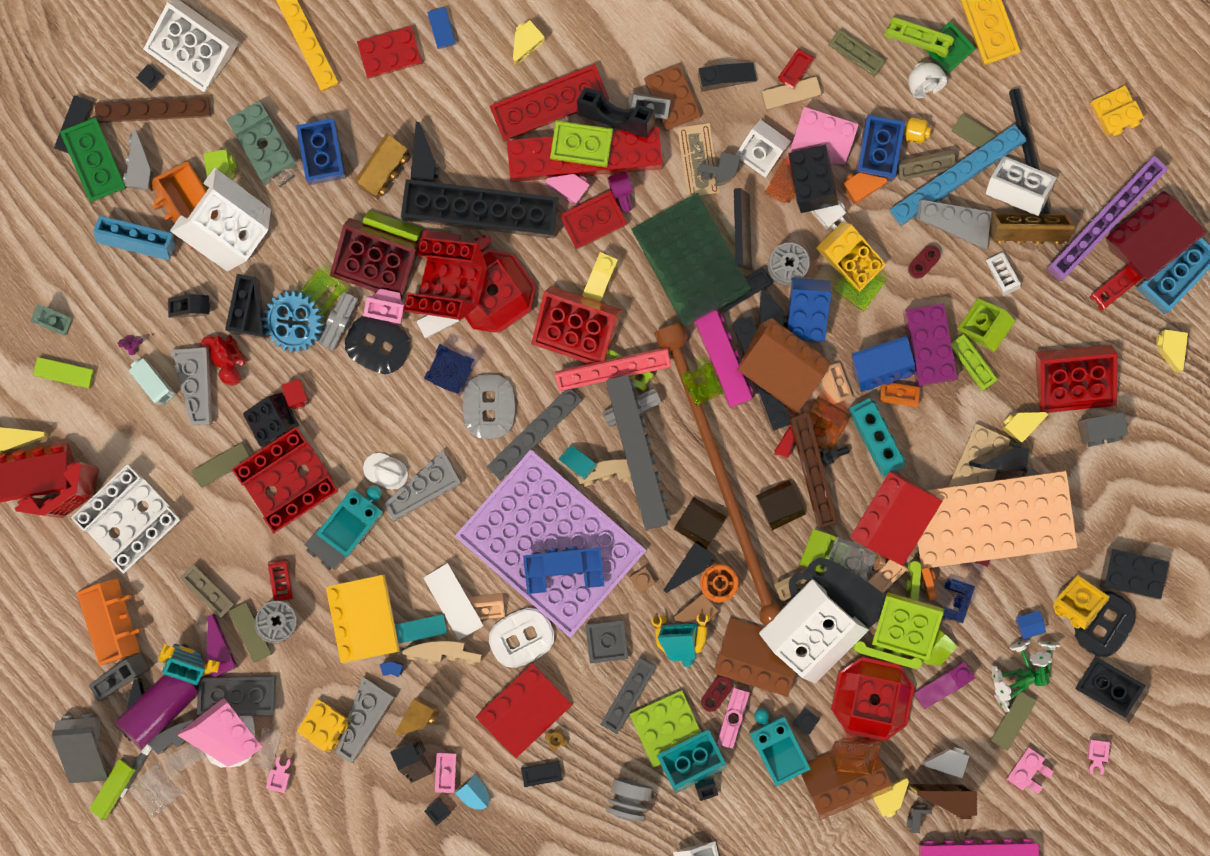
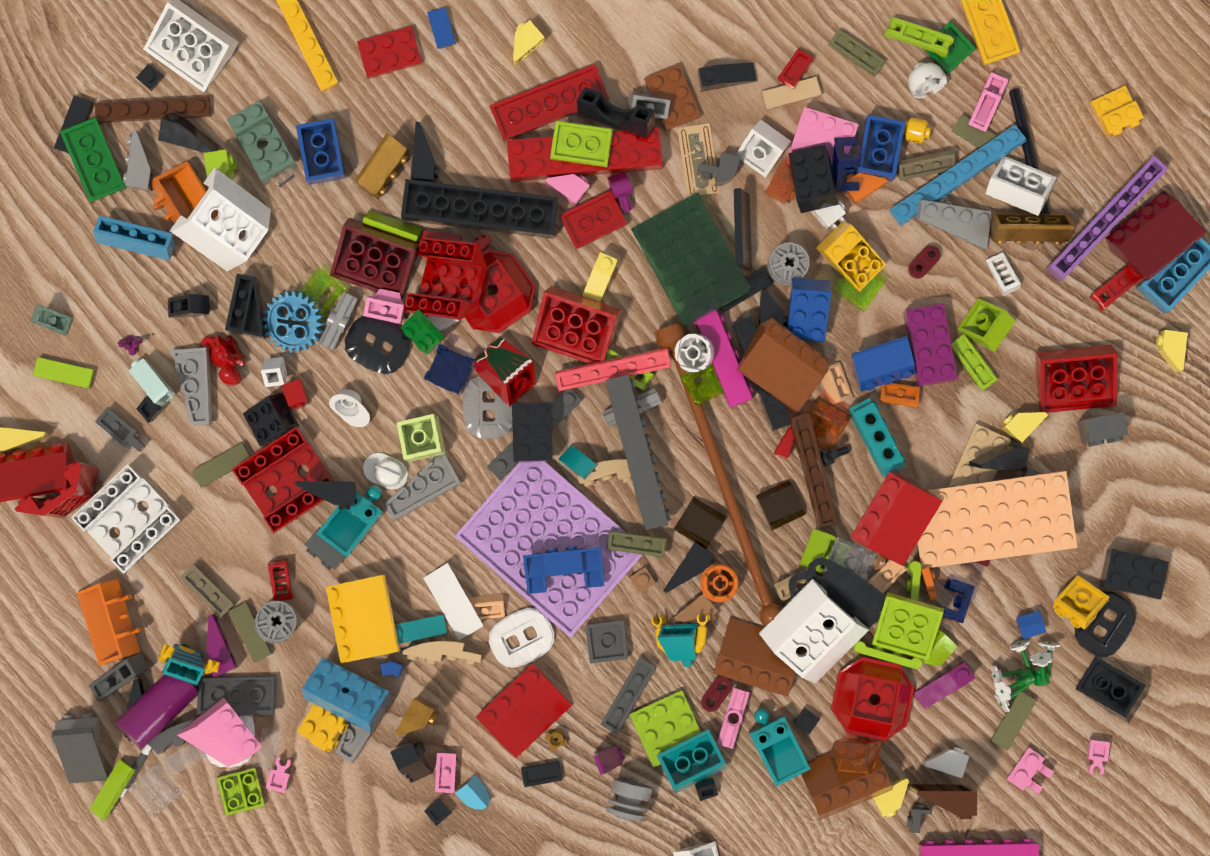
(119, 429): none -> dark grey hinge
(148, 409): none -> black plate
(184, 134): none -> black slope
(240, 791): none -> lime slope
(274, 371): none -> white brick
(337, 493): none -> black slope
(346, 694): none -> dark azure brick
(349, 408): none -> white piece
(421, 438): none -> yellowish green brick
(422, 332): none -> green plate
(506, 370): none -> red slope
(532, 432): none -> black brick
(608, 759): none -> magenta slope
(636, 544): none -> olive tile
(694, 352): none -> white cylinder
(845, 163): none -> clear blue panel
(988, 101): none -> bright pink slope

